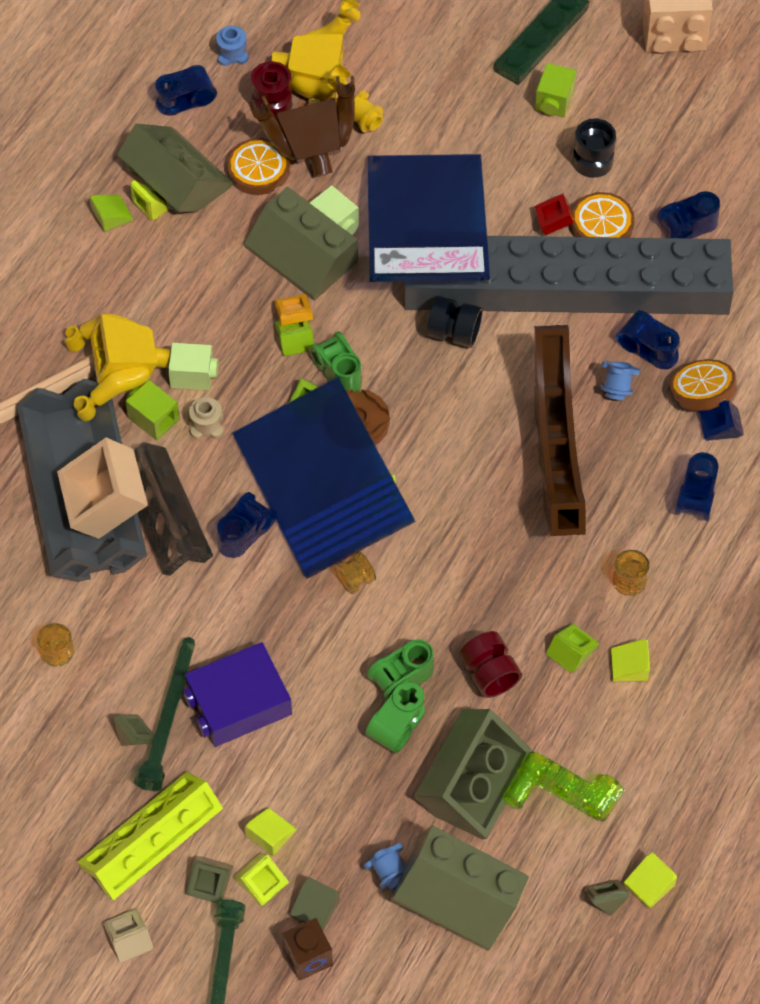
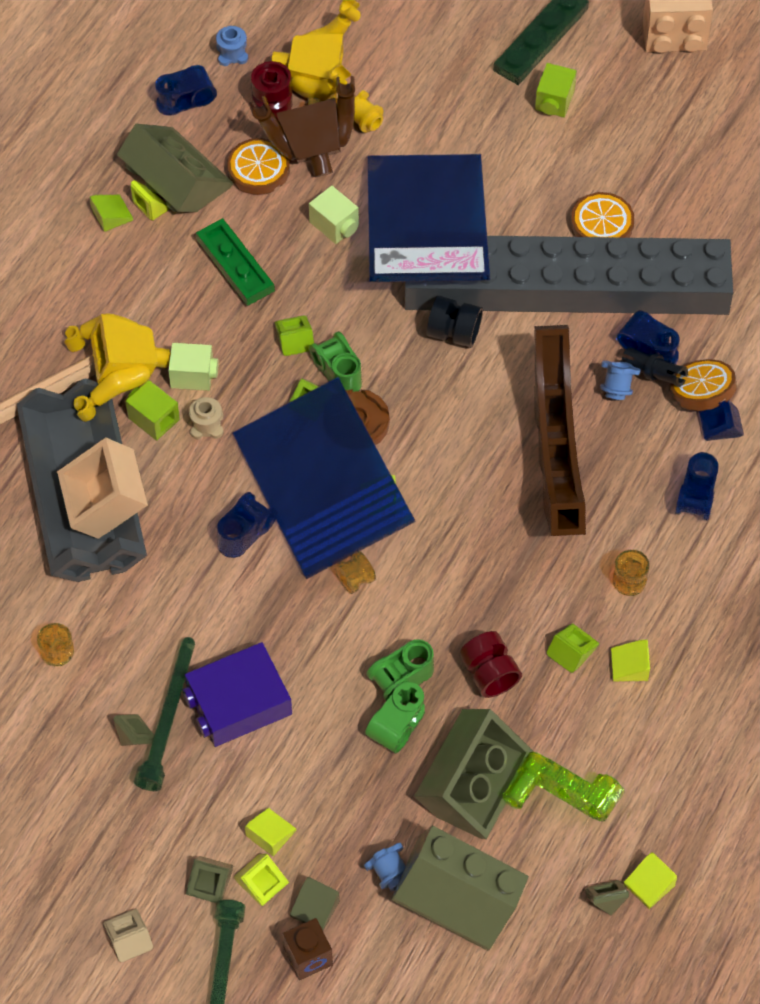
(152, 835): neon yellow fence -> none
(169, 497): clear smoke fence -> none
(235, 262): none -> green plate
(293, 309): light orange tile -> none
(302, 243): olive slope -> none
(554, 214): red plate -> none
(594, 148): black wheel -> none
(656, 367): none -> black pin
(688, 218): clear blue piece -> none

